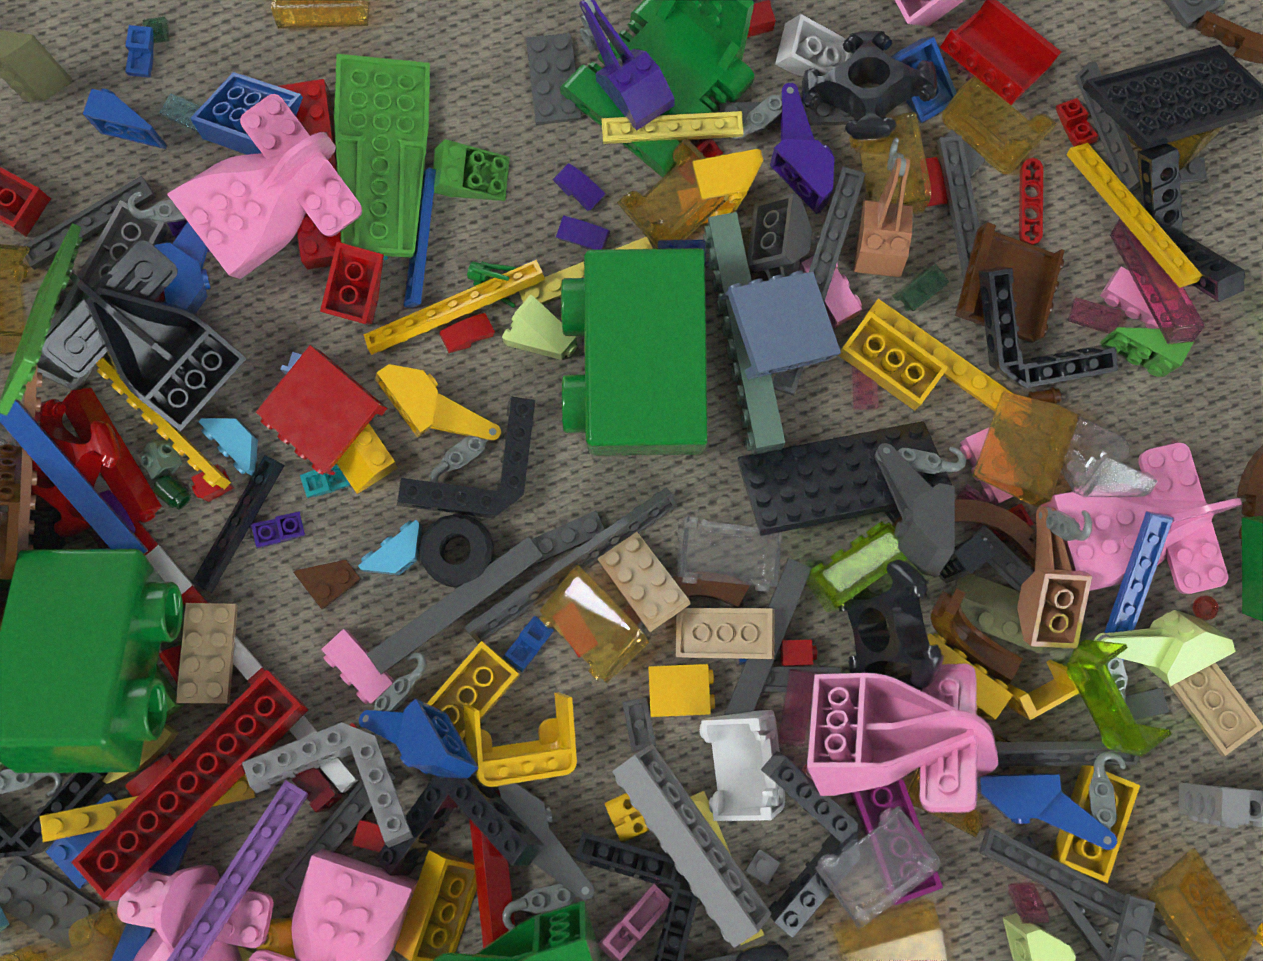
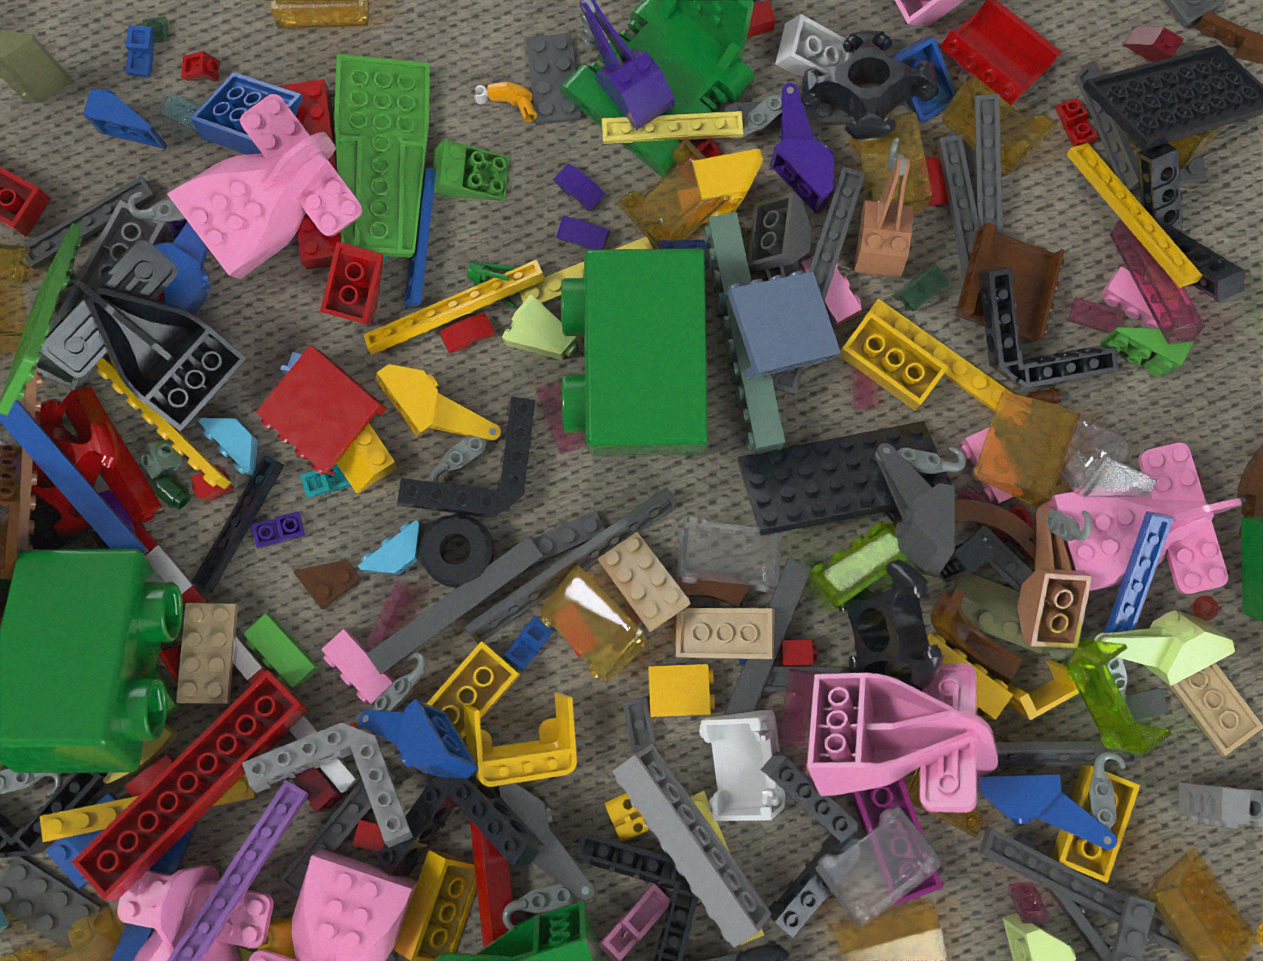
(199, 66): none -> red bracket
(280, 651): none -> bright green brick
(388, 615): none -> clear pink plate
(508, 92): none -> light orange arm
(551, 401): none -> clear pink tile
(762, 866): light grey plate -> none
(988, 160): none -> dark grey plate
(1028, 202): red beam -> none
(1153, 42): none -> dark red slope

